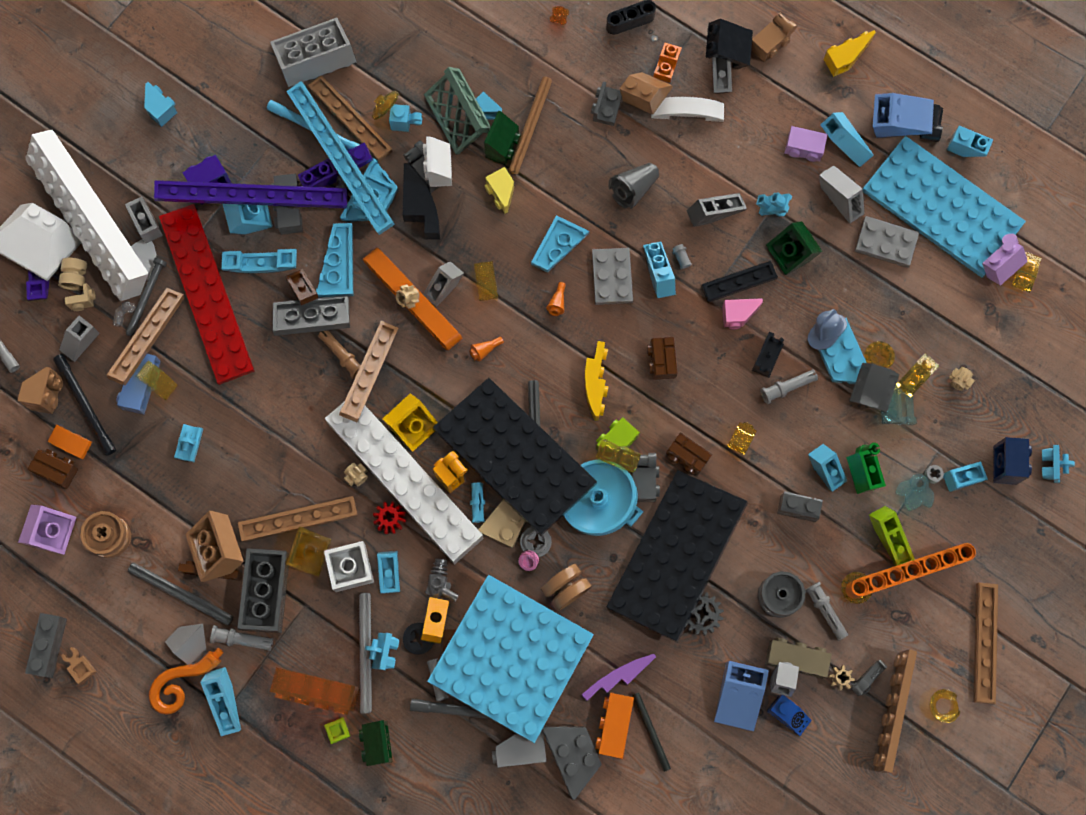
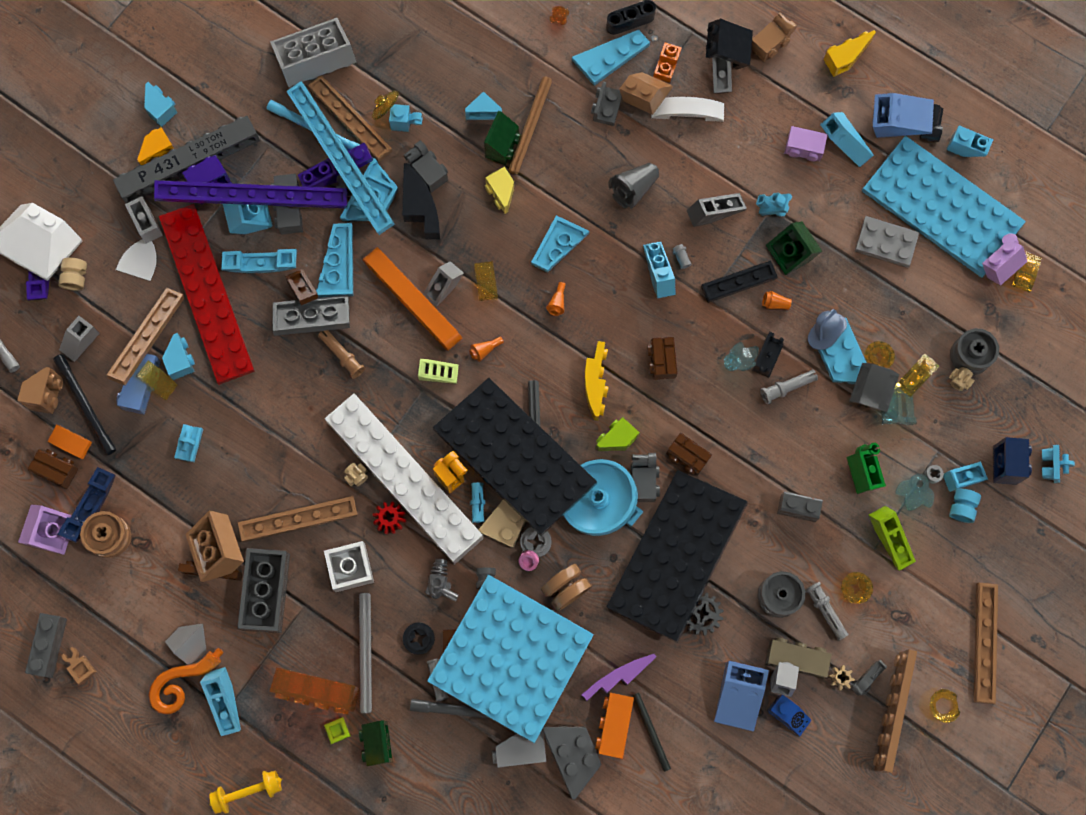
(82, 301): tan bracket -> none
(86, 215): white brick -> none
(90, 503): none -> dark blue slope
(121, 311): clear arm -> none
(154, 145): none -> light orange slope
(159, 263): dark grey bar -> none
(169, 167): none -> dark grey brick
(176, 358): none -> medium azure slope
(180, 594): dark grey axle -> none
(220, 800): none -> yellow piece
(232, 637): light grey pin -> none
(308, 552): clear yellow slope -> none
(368, 372): medium nougat plate -> none
(380, 649): medium azure hips -> none
(388, 571): medium azure slope -> none
(407, 296): tan gear -> none
(411, 422): yellow slope -> none
(434, 631): light orange piece -> none
(437, 162): white slope -> none
(437, 378): none -> yellowish green slope
(466, 102): sand green fence -> none
(482, 574): none -> dark grey wheel
(608, 57): none -> medium azure wing
(612, 276): light grey plate -> none
(618, 456): clear yellow slope -> none
(739, 311): bright pink slope -> none
(741, 358): none -> clear light blue plate
(742, 437): clear yellow brick -> none
(775, 301): none -> orange cone
(828, 467): medium azure slope -> none
(843, 193): light grey slope -> none
(919, 568): orange beam -> none
(965, 505): none -> medium azure wheel
(975, 351): none -> dark grey wheel

